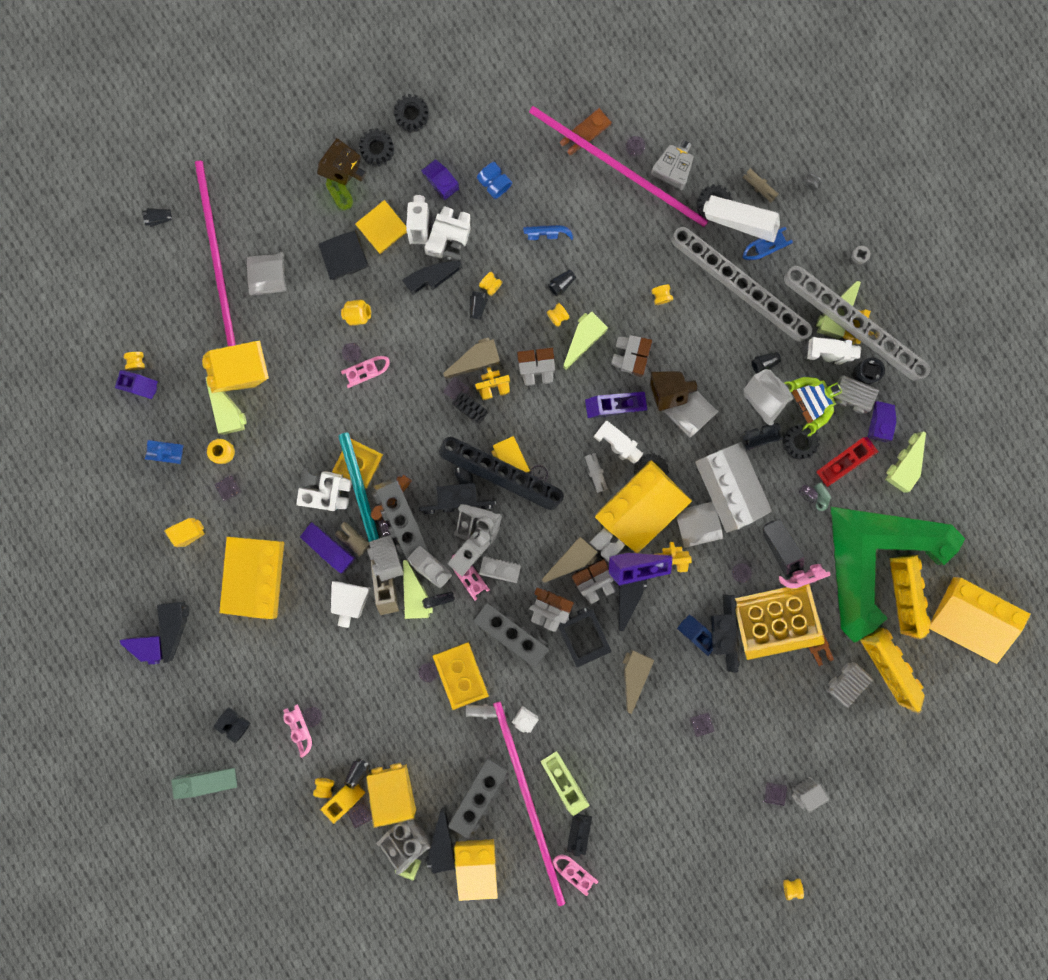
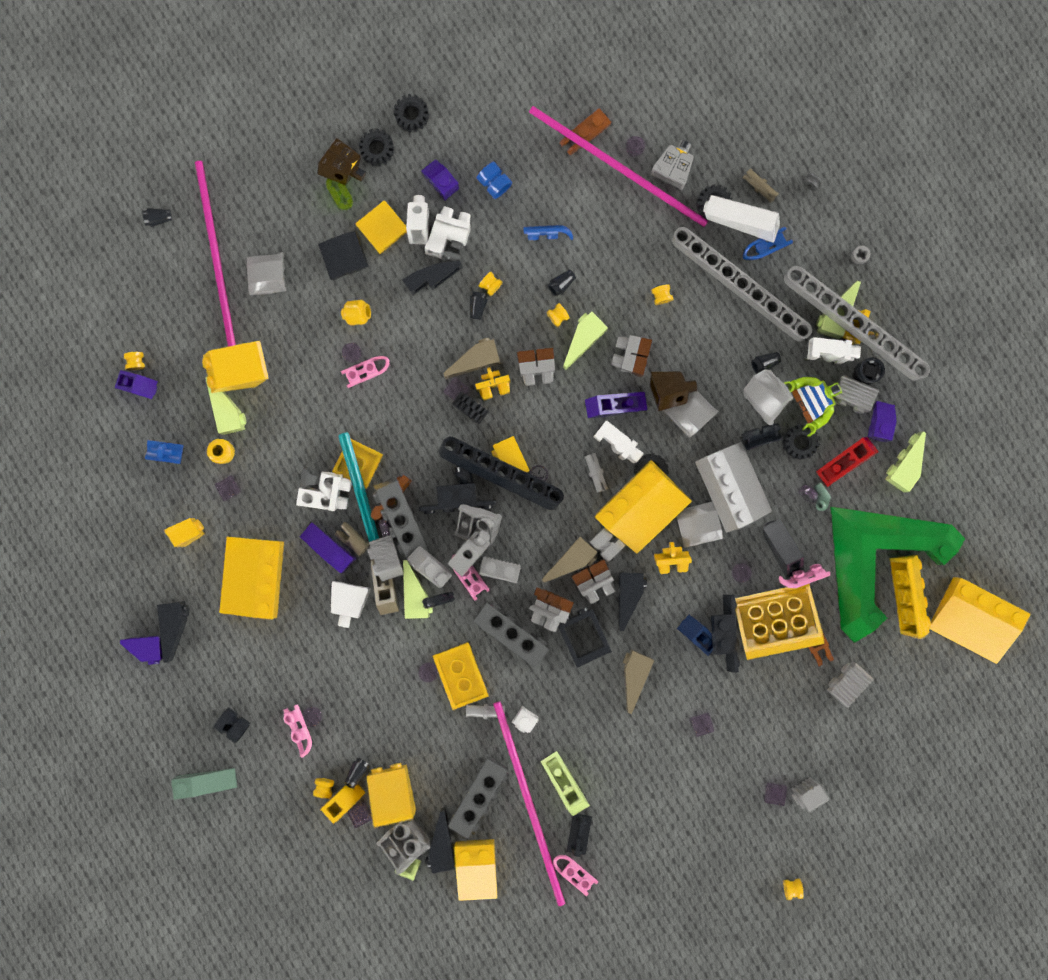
(636, 567): dark purple slope -> none
(893, 669): yellow slope -> none

